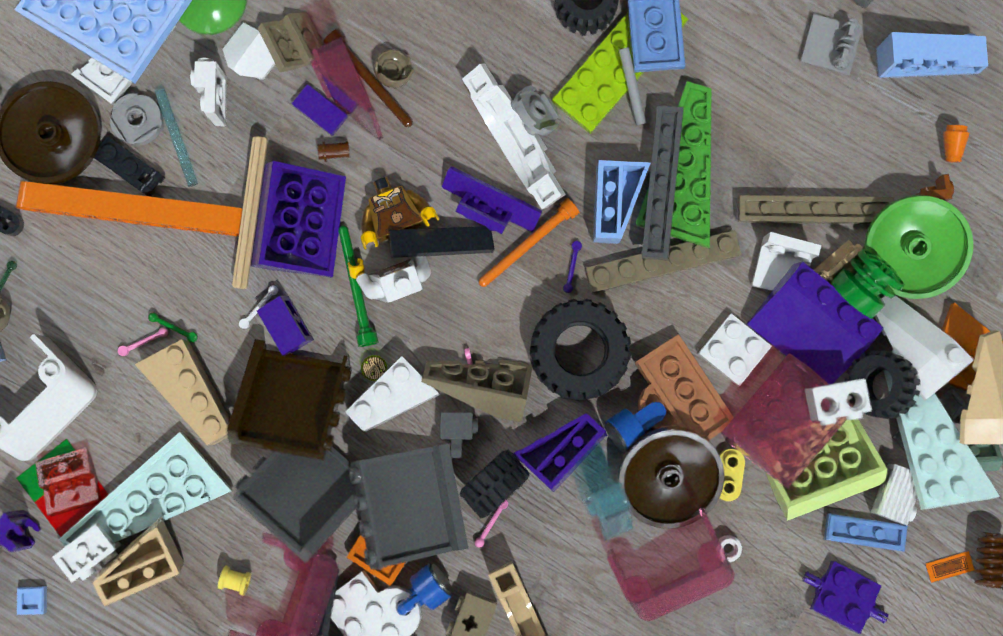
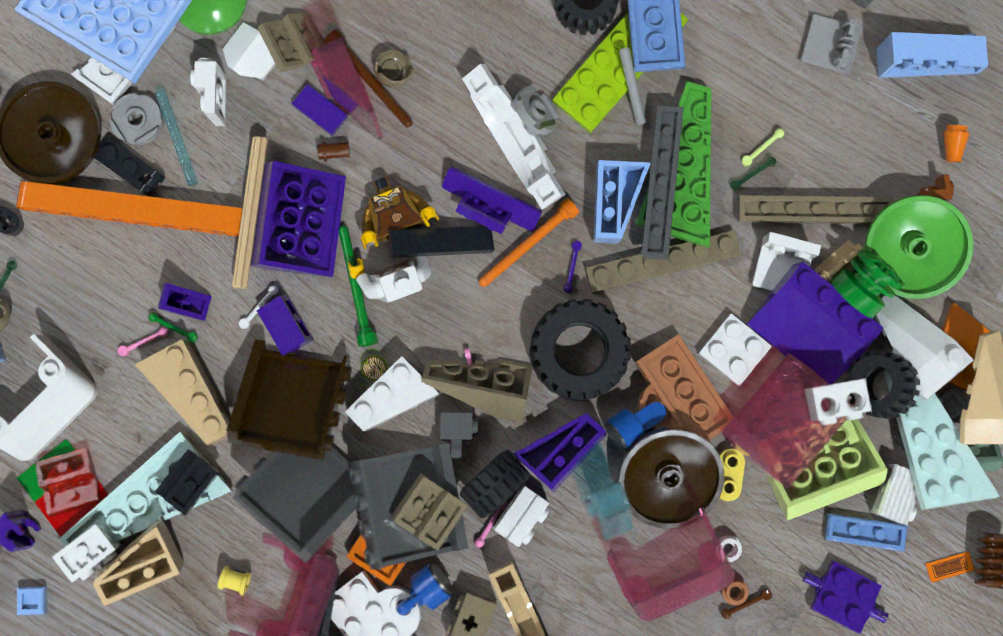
(184, 302): none -> dark purple slope
(187, 482): none -> black plate
(428, 512): none -> dark tan slope
(521, 516): none -> white brick
(736, 184): none -> clear green hinge
(742, 595): none -> nougat plate
(747, 160): none -> yellowish green hinge
(765, 594): none -> reddish brown hinge

